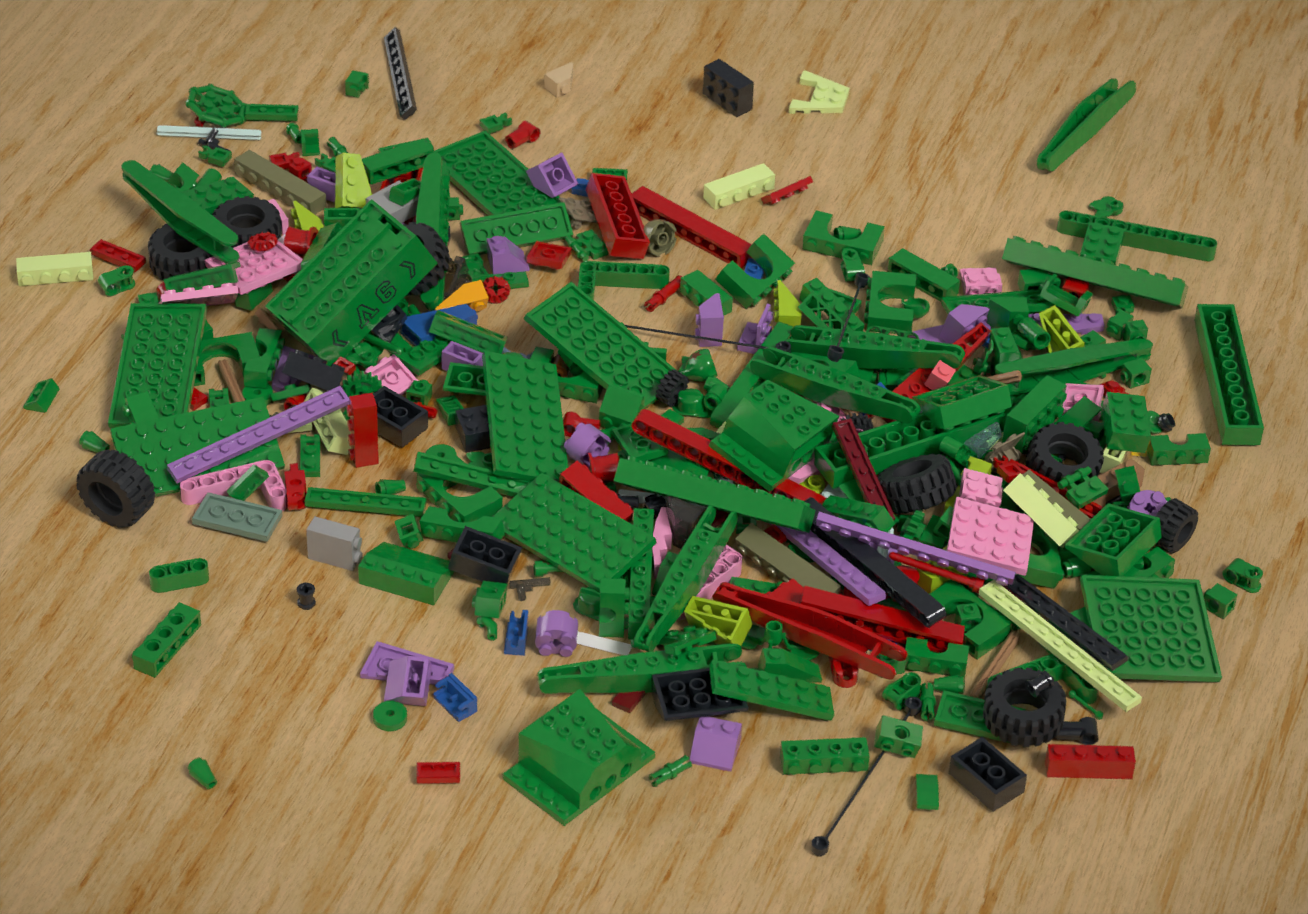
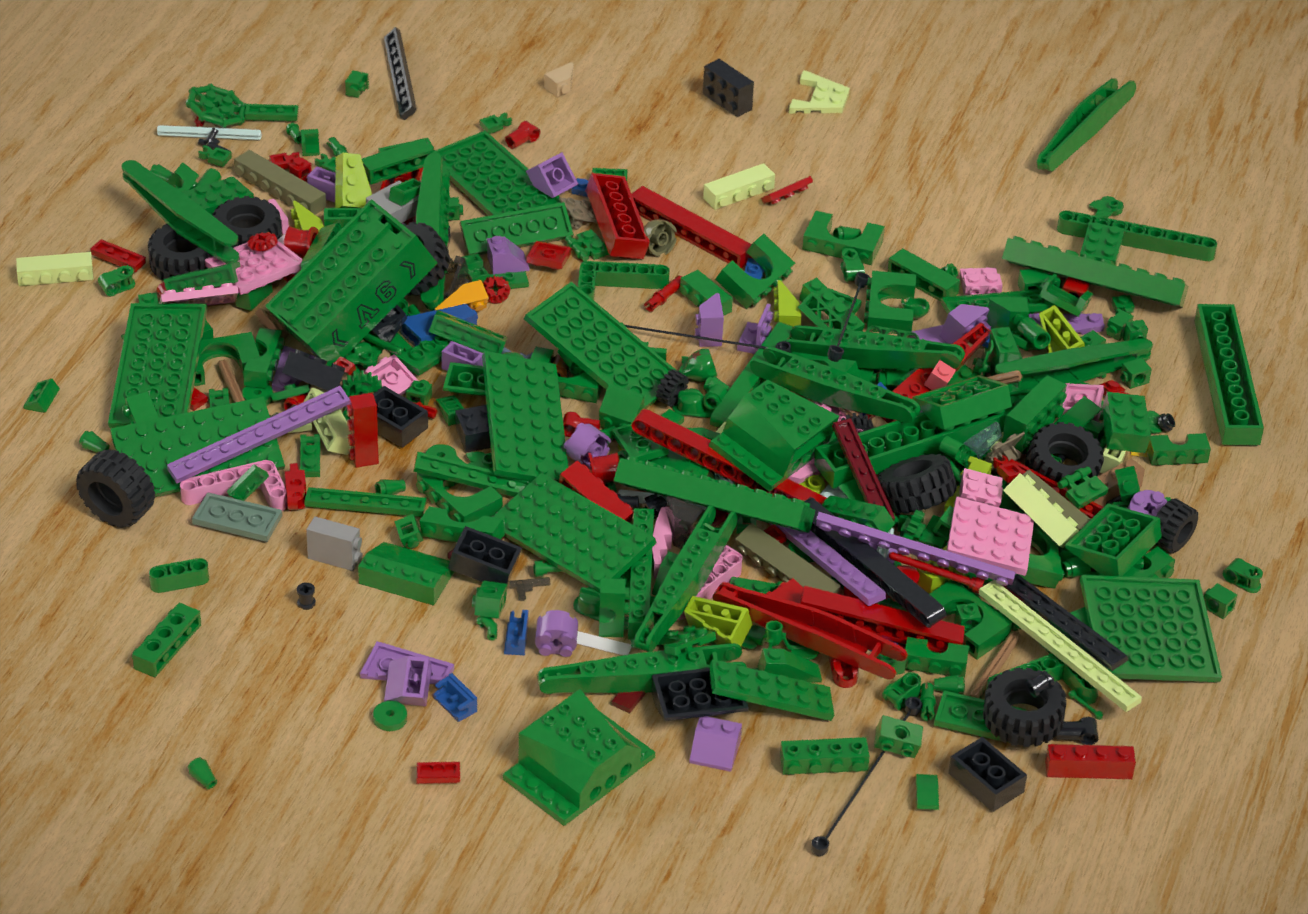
(670, 771): green pin -> none

